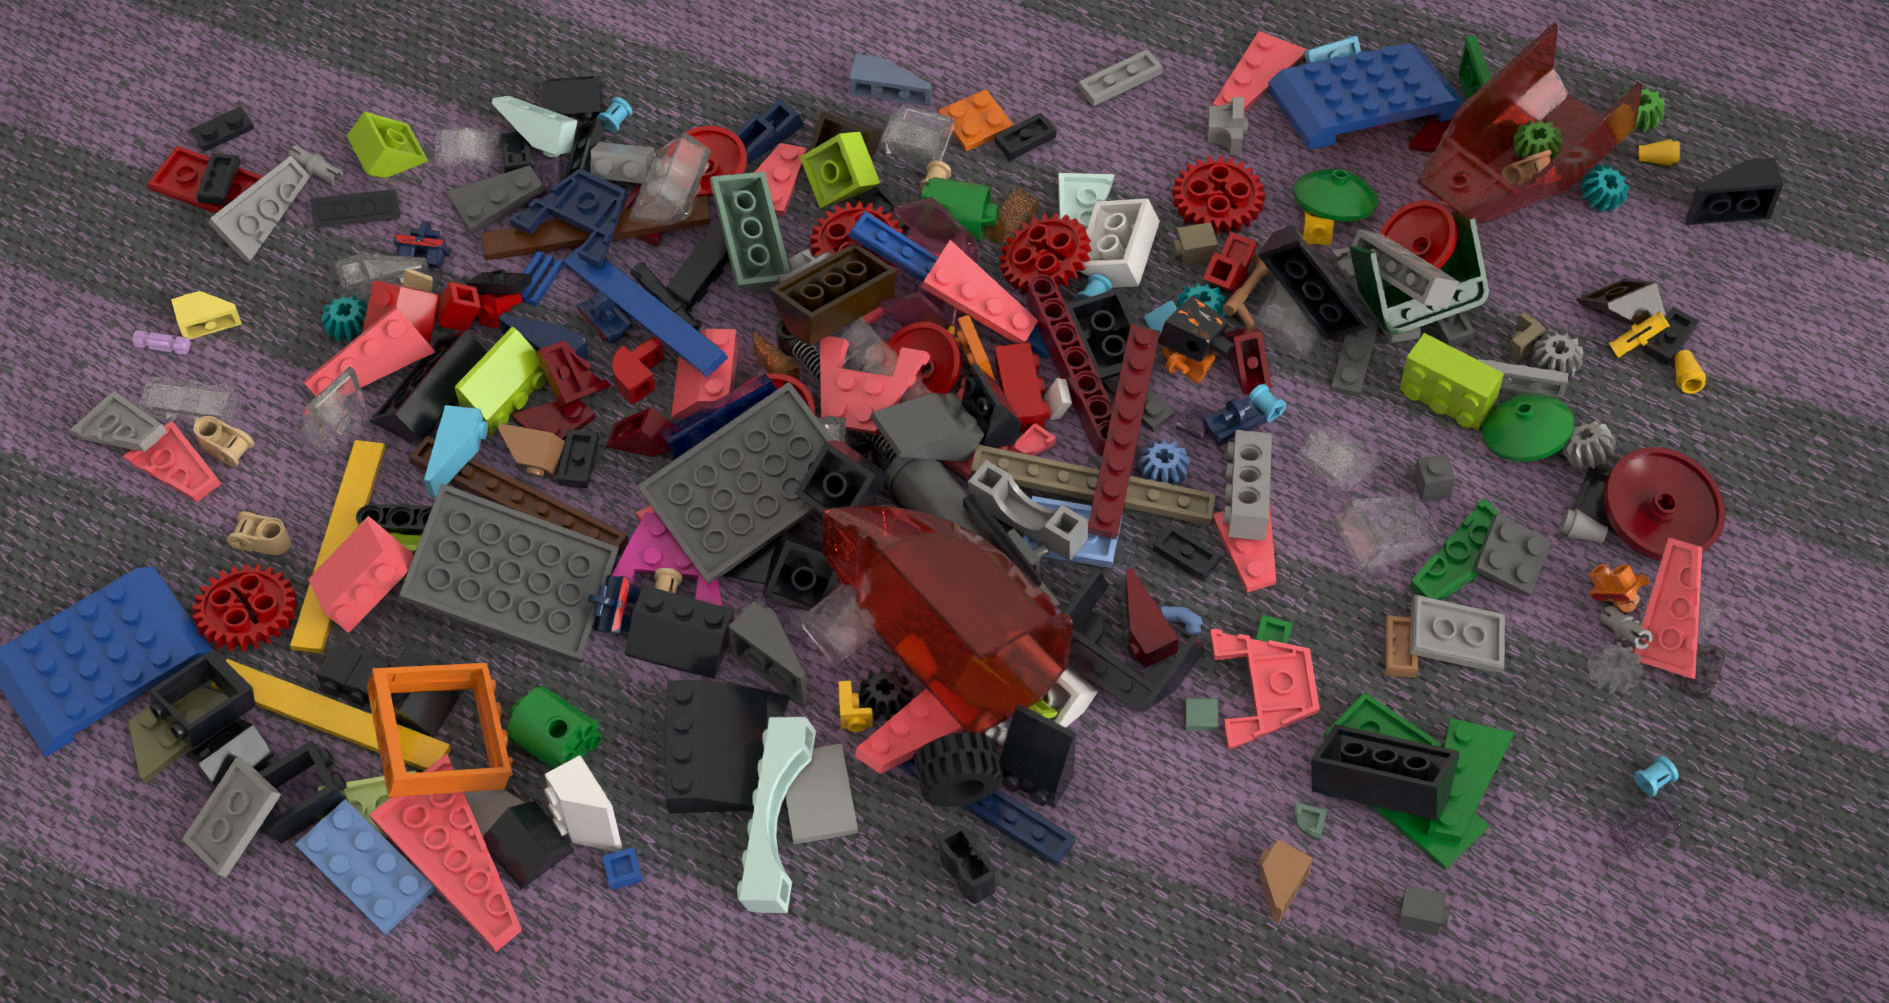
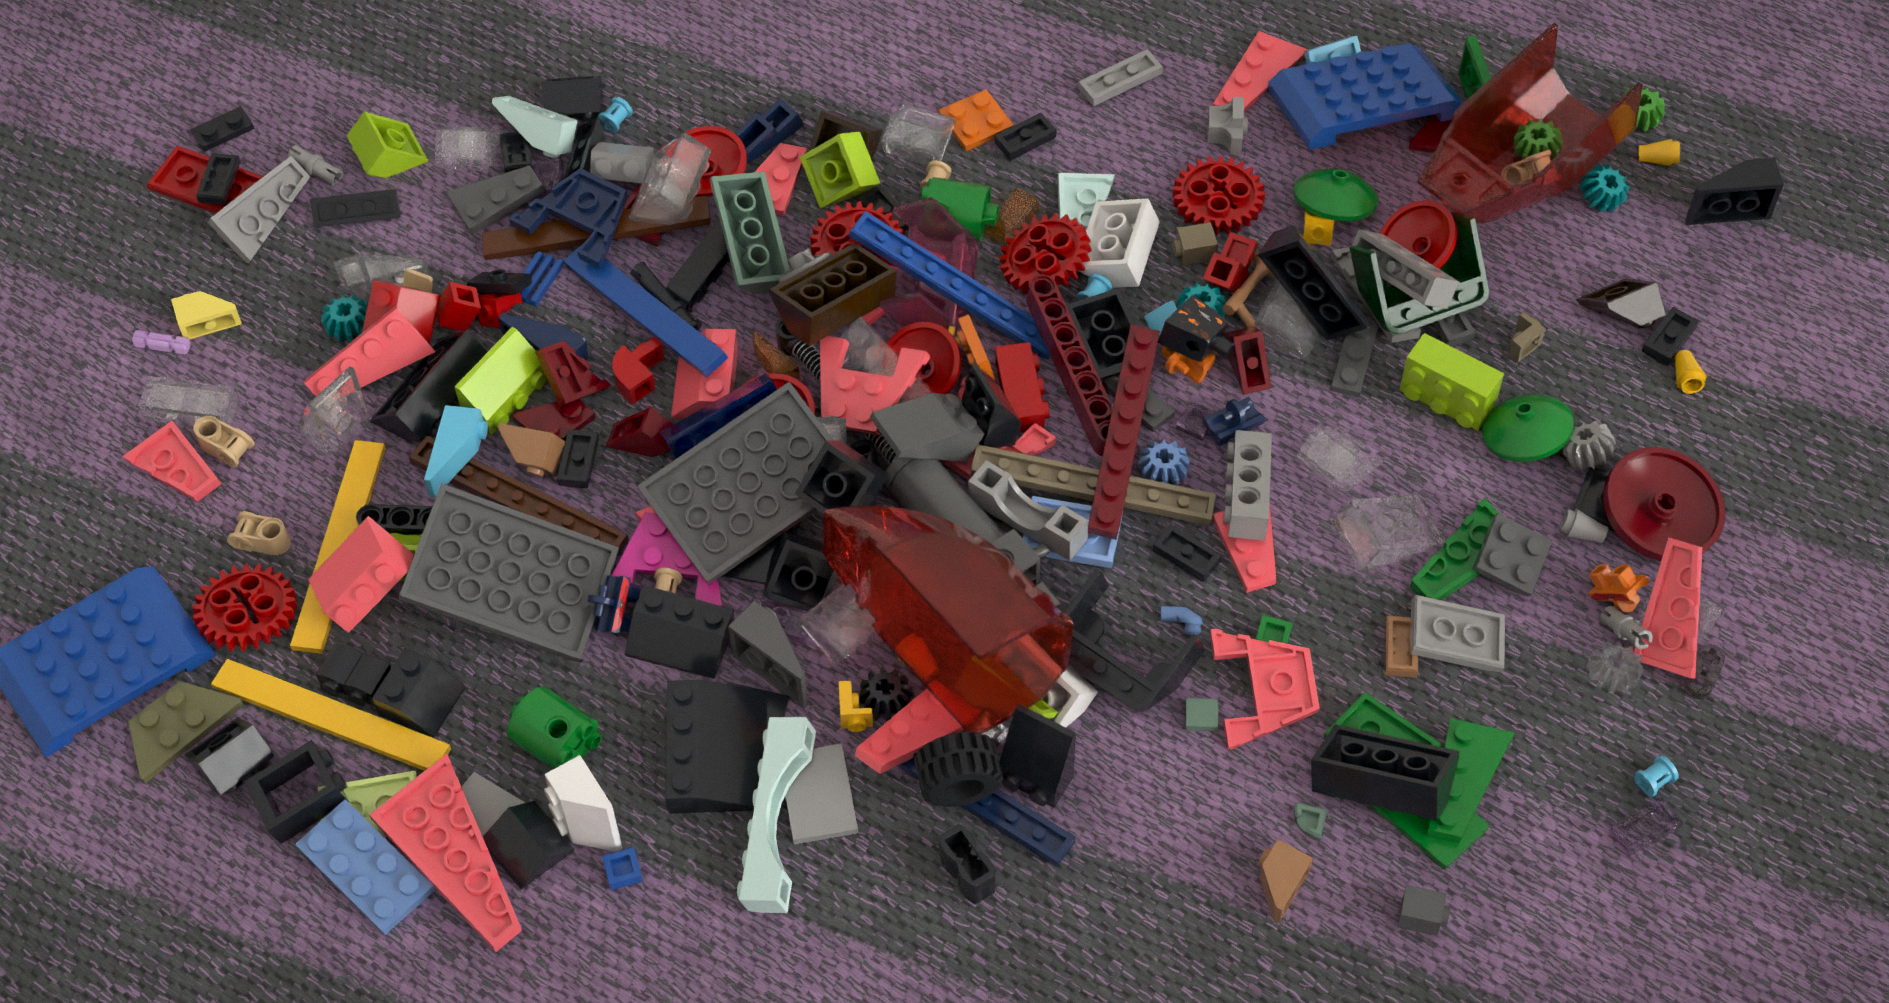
(119, 424): light grey wing -> none
(191, 677): black window -> none
(231, 817): light grey plate -> none
(423, 241): dark blue hips -> none
(438, 678): orange window -> none
(605, 317): dark blue hips -> none
(884, 80): sand blue slope -> none
(975, 293): coral wing -> none
(998, 536): black axle -> none
(1058, 398): white tile -> none
(1148, 630): dark red slope -> none
(1267, 403): medium azure bush -> none
(1434, 478): dark grey brick -> none
(1531, 379): light grey plate -> none
(1558, 353): light grey gear -> none
(1657, 324): yellow pin -> none

